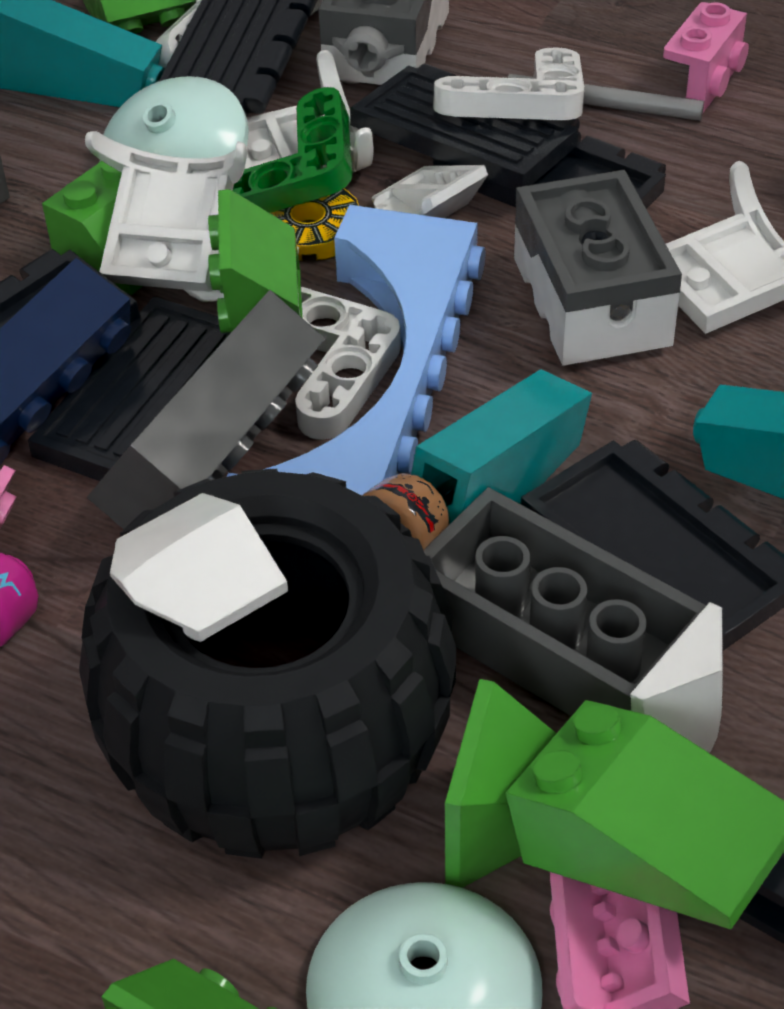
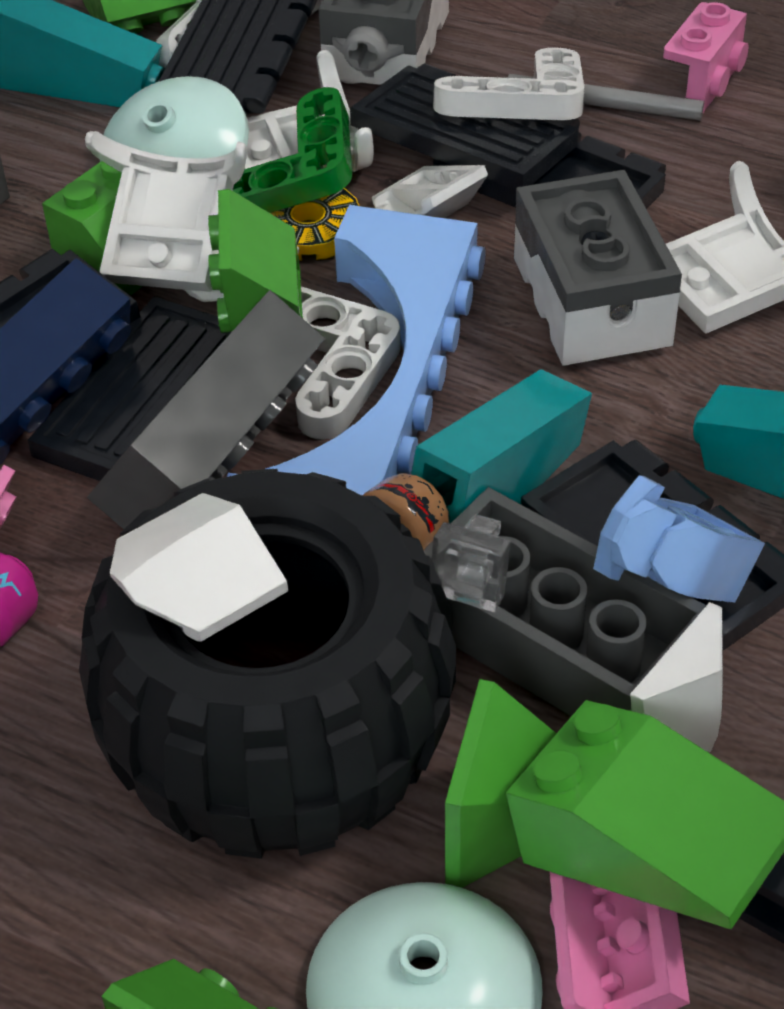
(472, 562): none -> clear tile
(675, 545): none -> light blue piece

